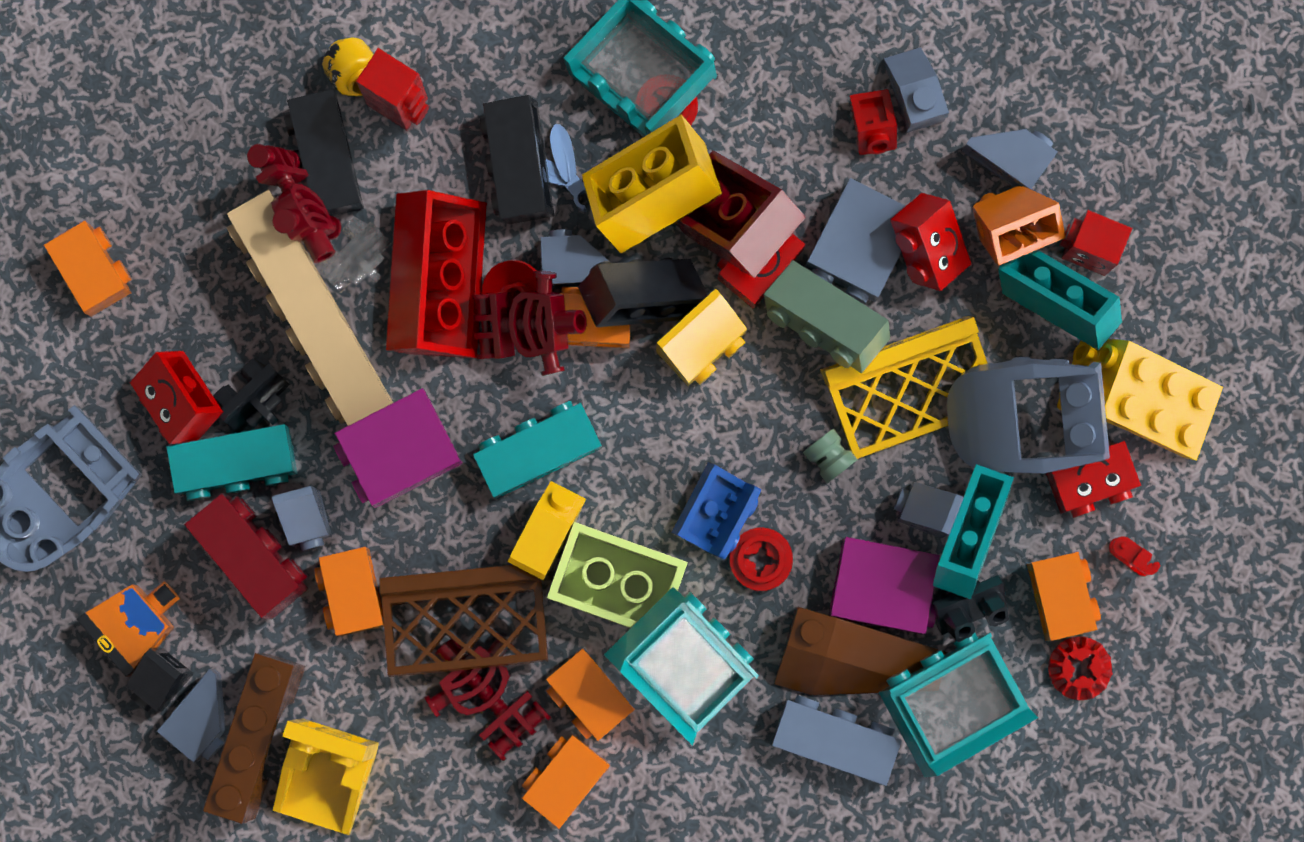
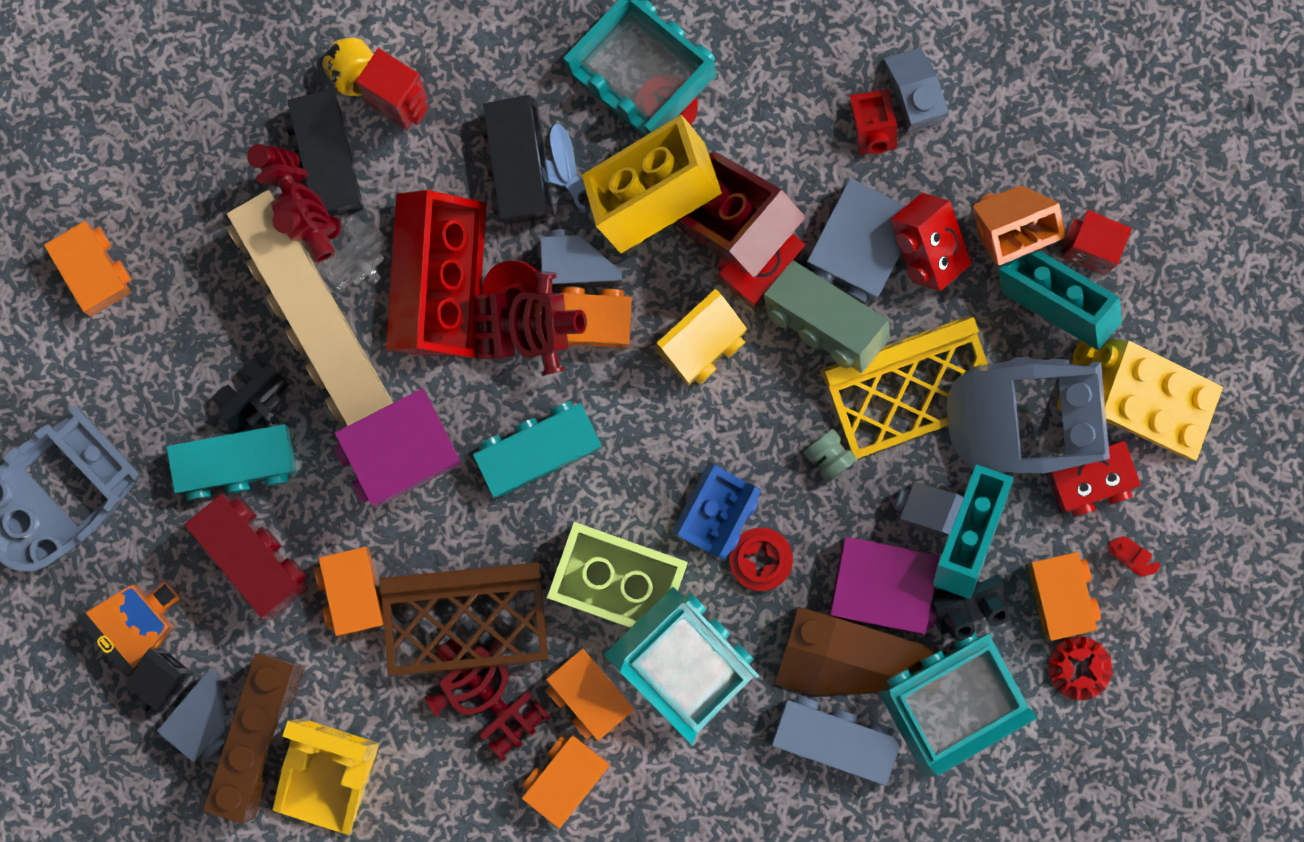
(176, 397): red brick -> none
(303, 517): sand blue slope -> none
(546, 530): yellow slope -> none
(641, 291): black brick -> none
(1013, 155): sand blue slope -> none

